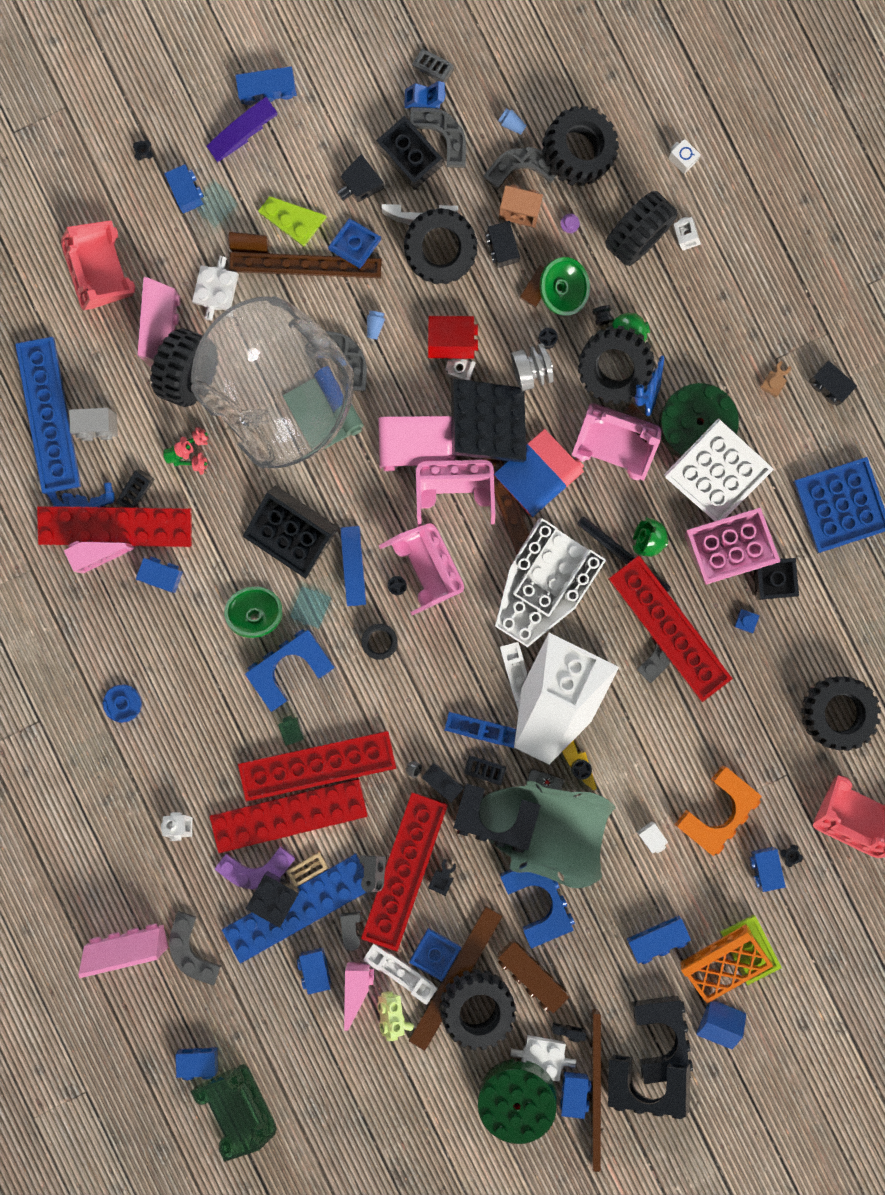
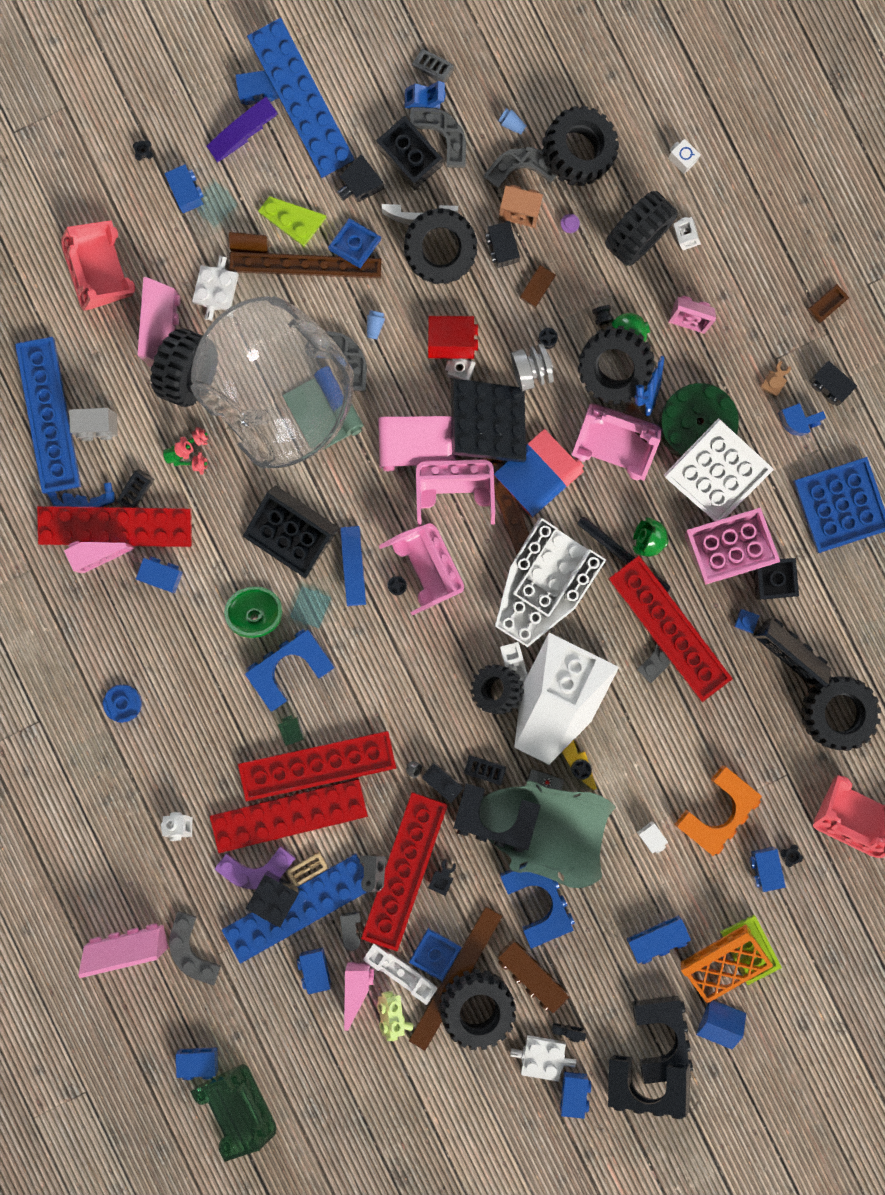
(300, 97): none -> blue plate
(365, 644): black tyre -> none
(480, 729): blue slope -> none
(483, 685): none -> black tyre
(517, 1101): dark green piece -> none
(572, 283): green dish -> none
(595, 1090): reddish brown tile -> none
(692, 314): none -> bright pink slope
(793, 653): none -> black slope
(795, 422): none -> blue brick
(828, 303): none -> reddish brown tile

